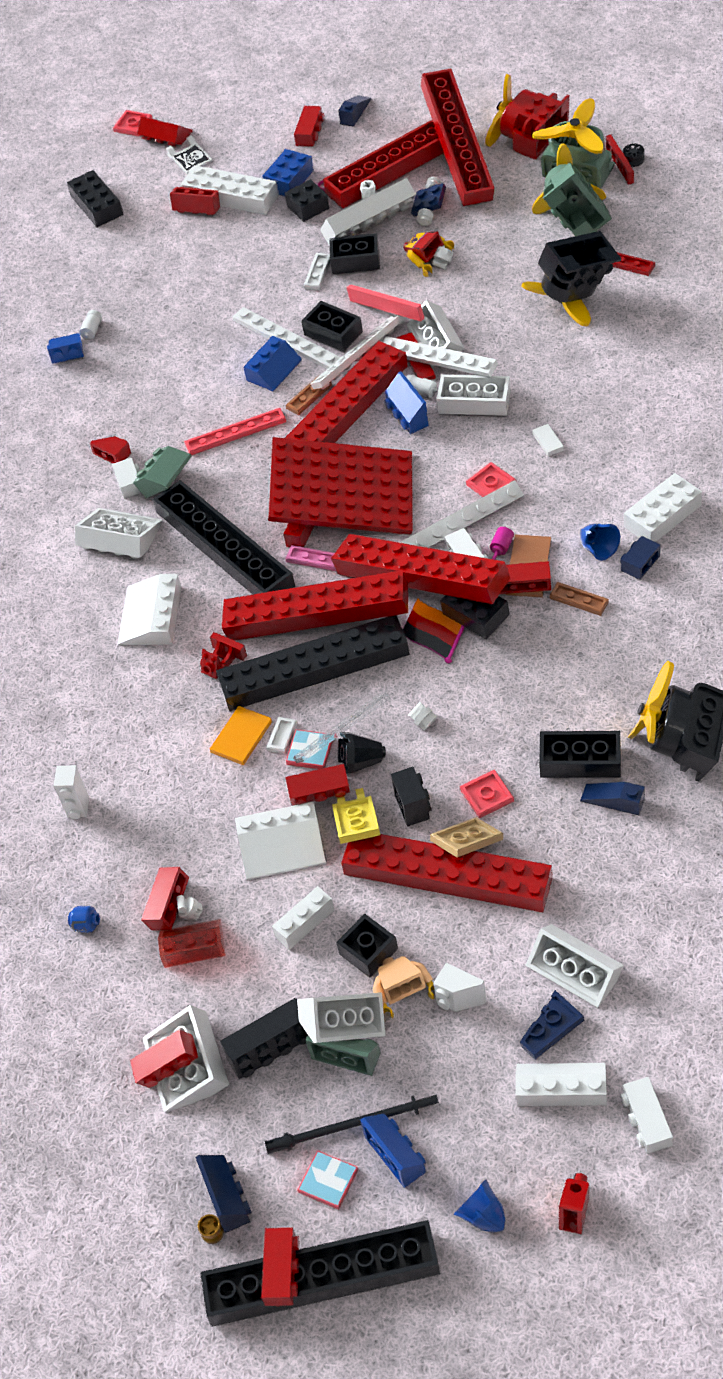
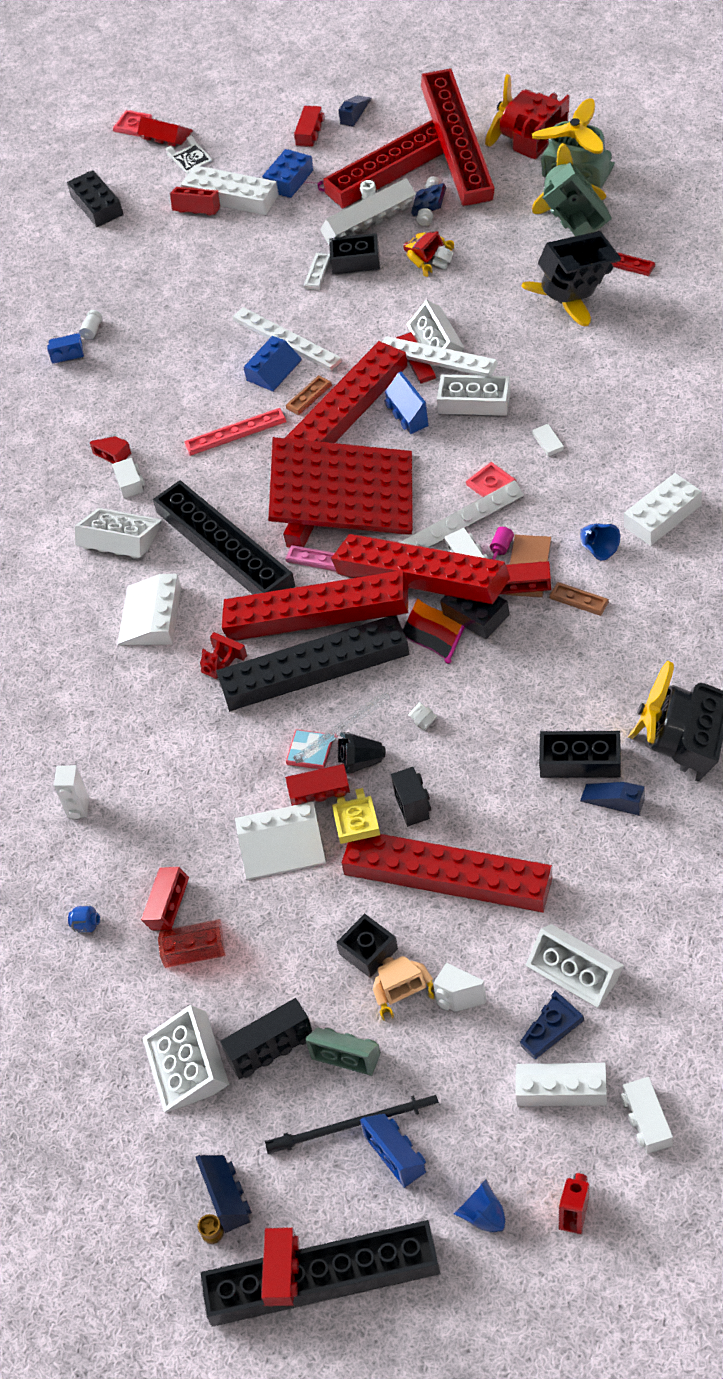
(161, 470): sand green slope -> none
(164, 1058): brick -> none
(188, 908): white piece -> none
(240, 735): light orange tile -> none
(281, 735): white tile -> none
(303, 918): white brick -> none
(307, 200): black brick -> none
(328, 1179): tile -> none
(332, 326): black brick -> none
(342, 1017): white slope -> none
(356, 352): white plate -> none
(385, 302): coral tile -> none
(423, 386): white piece -> none
(466, 837): tan tile -> none
(486, 793): coral tile -> none
(620, 160): red tile -> none
(633, 155): black wheel -> none
(640, 557): dark blue brick -> none

